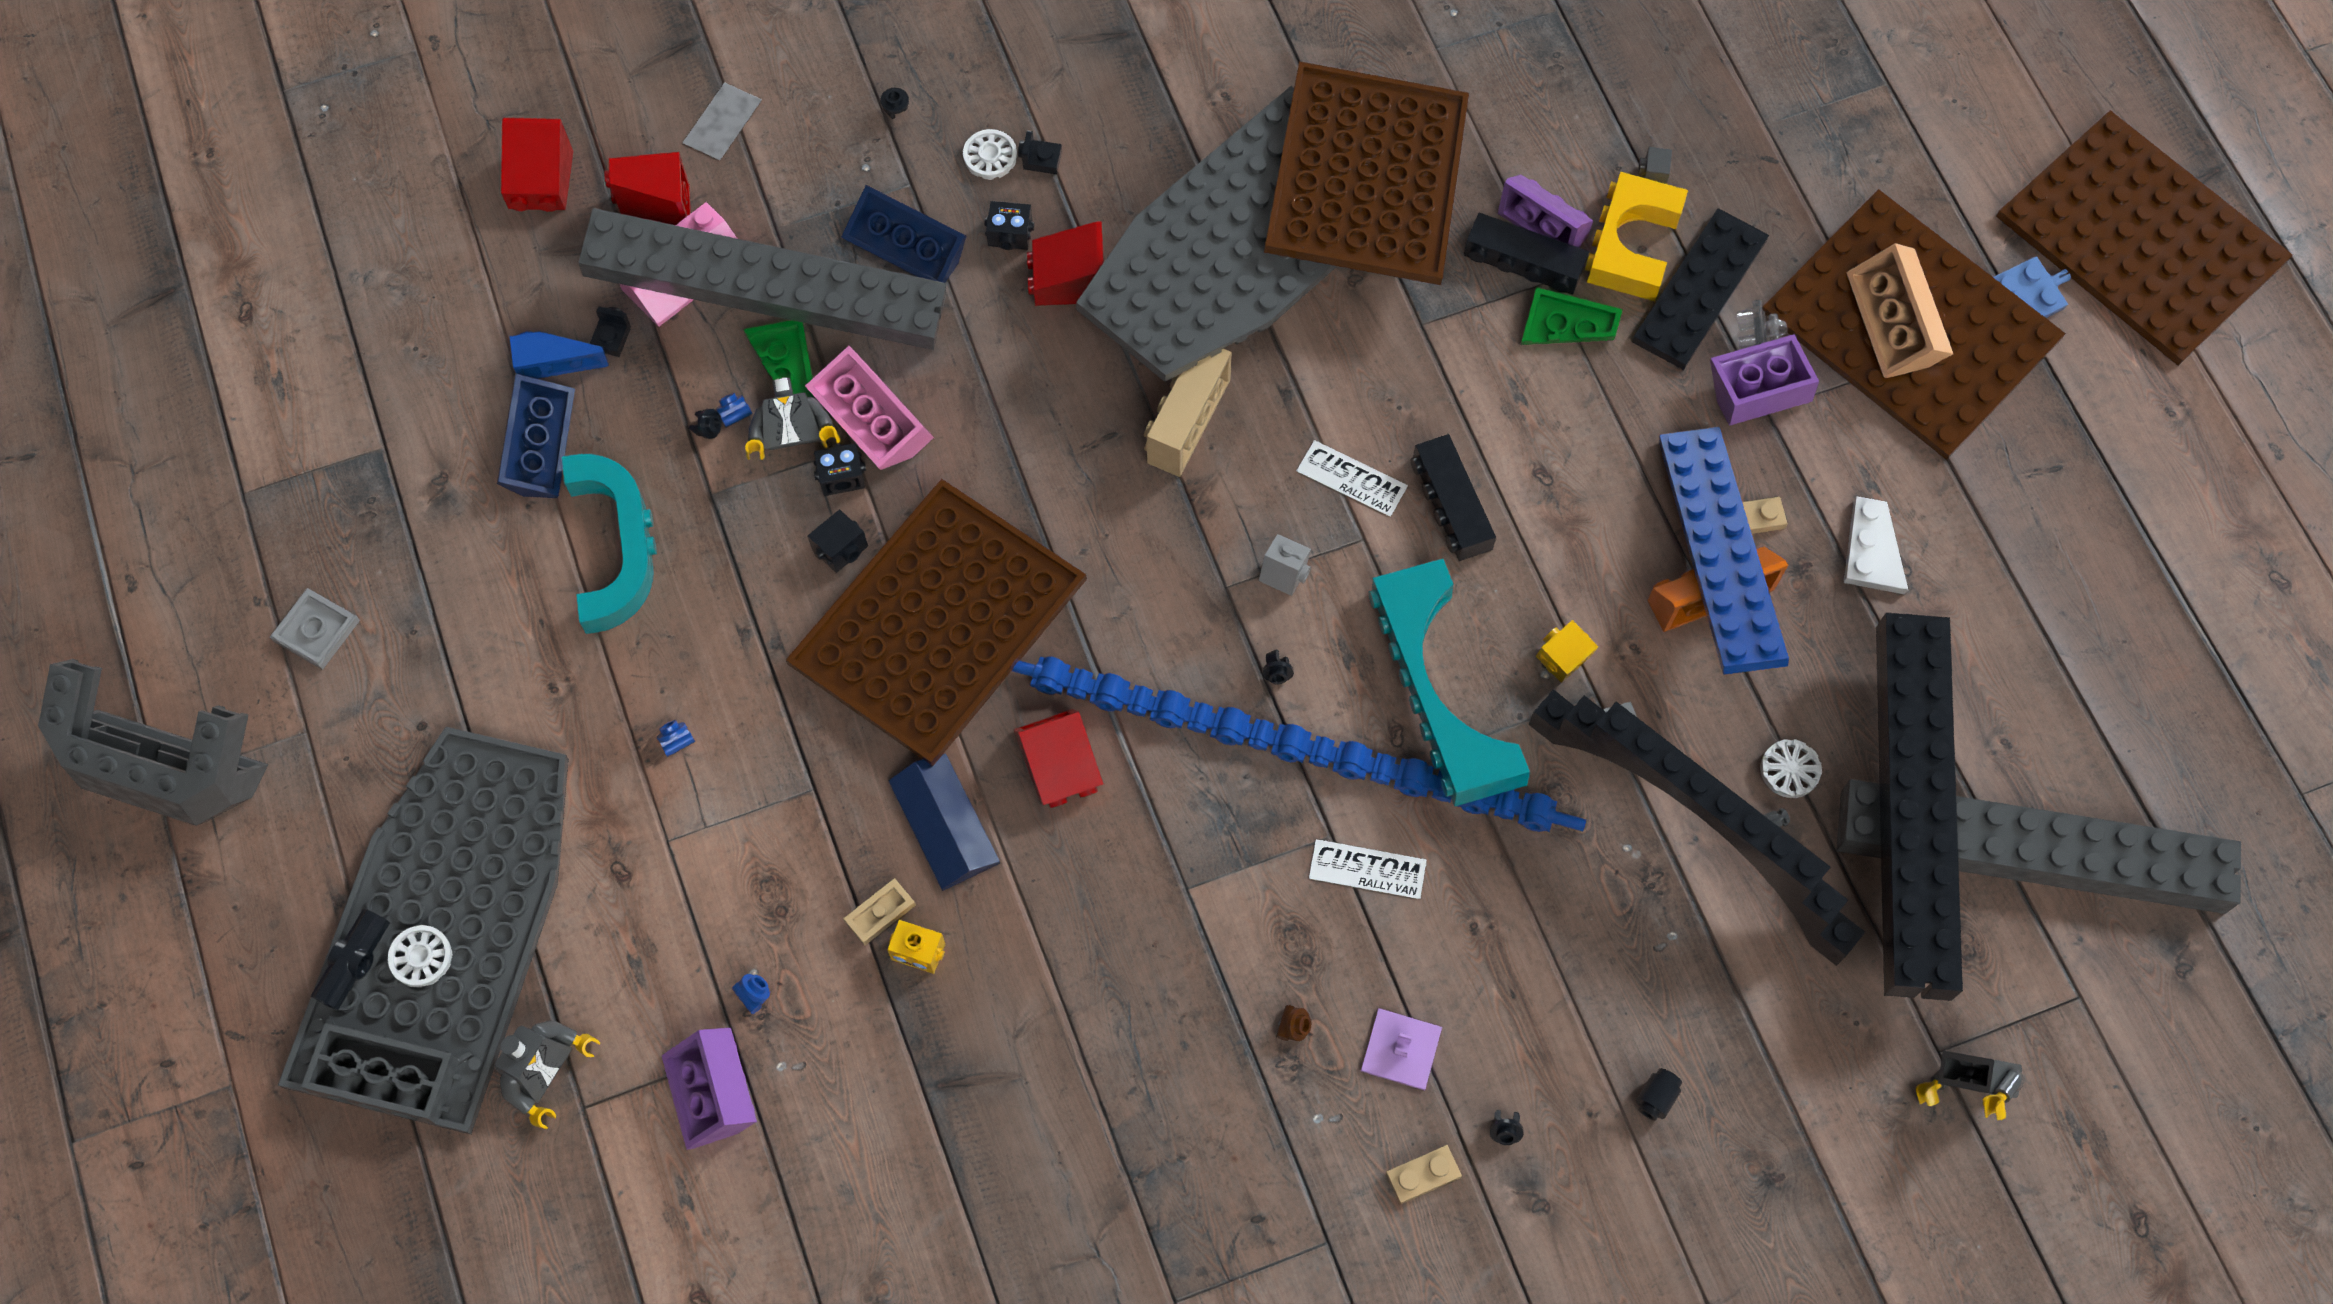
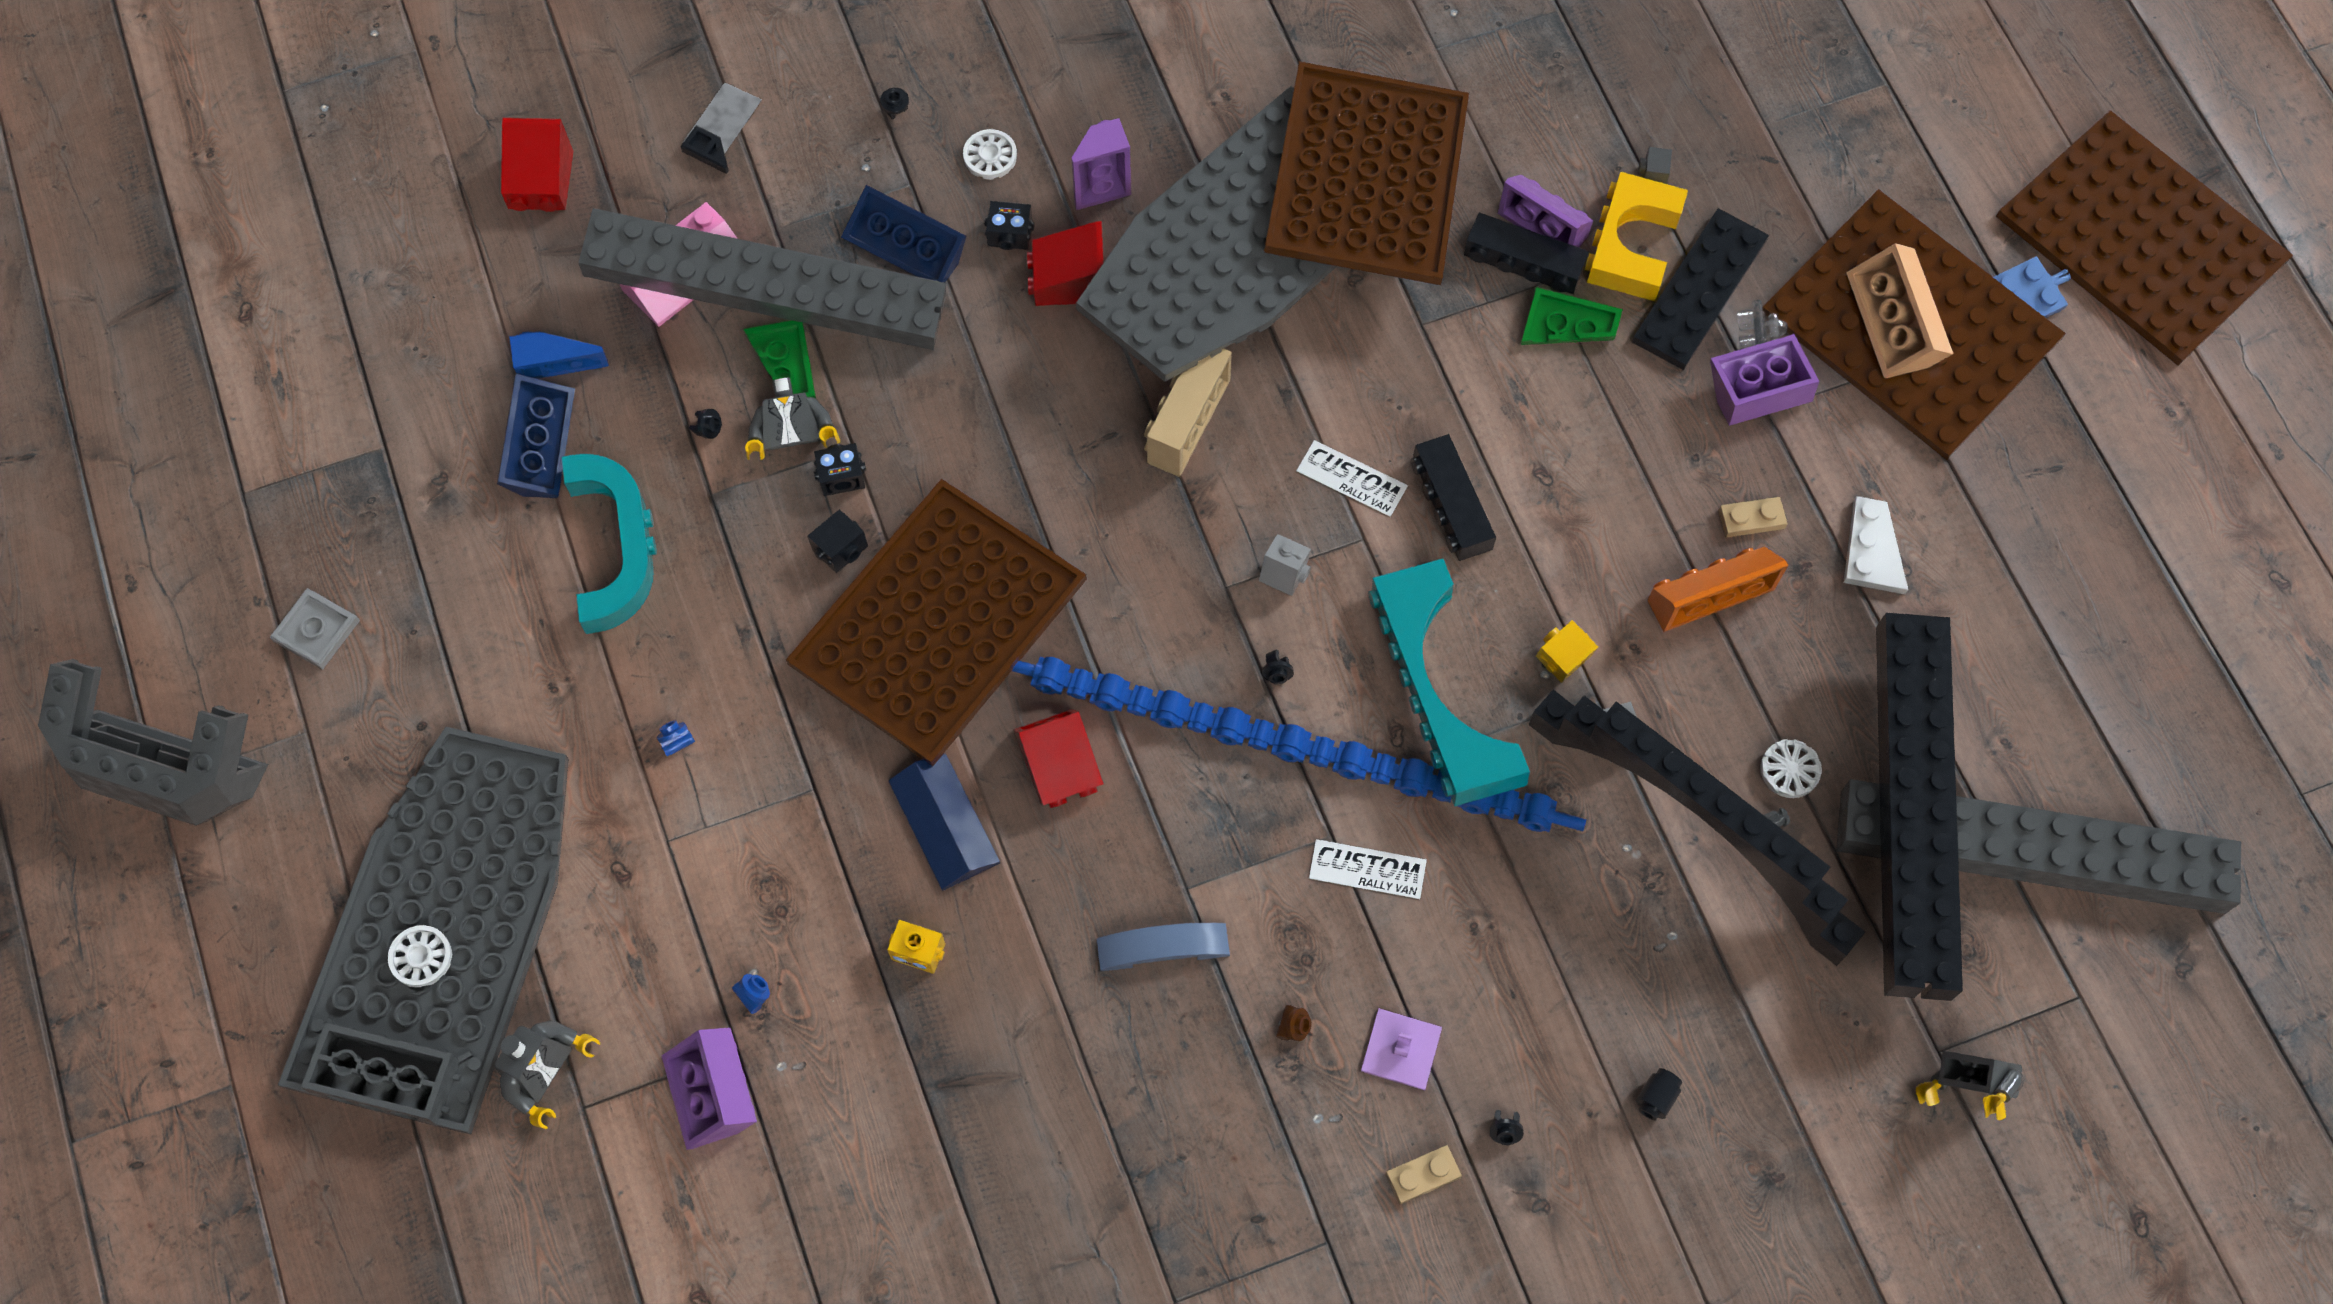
(350, 959): black piece -> none
(611, 330): black bracket -> none
(650, 187): red slope -> none
(706, 148): none -> black tile
(733, 409): blue plate -> none
(868, 410): bright pink slope -> none
(879, 912): tan plate -> none
(1039, 155): black bracket -> none
(1101, 165): none -> medium lavender slope
(1162, 944): none -> sand blue slope
(1723, 552): blue plate -> none

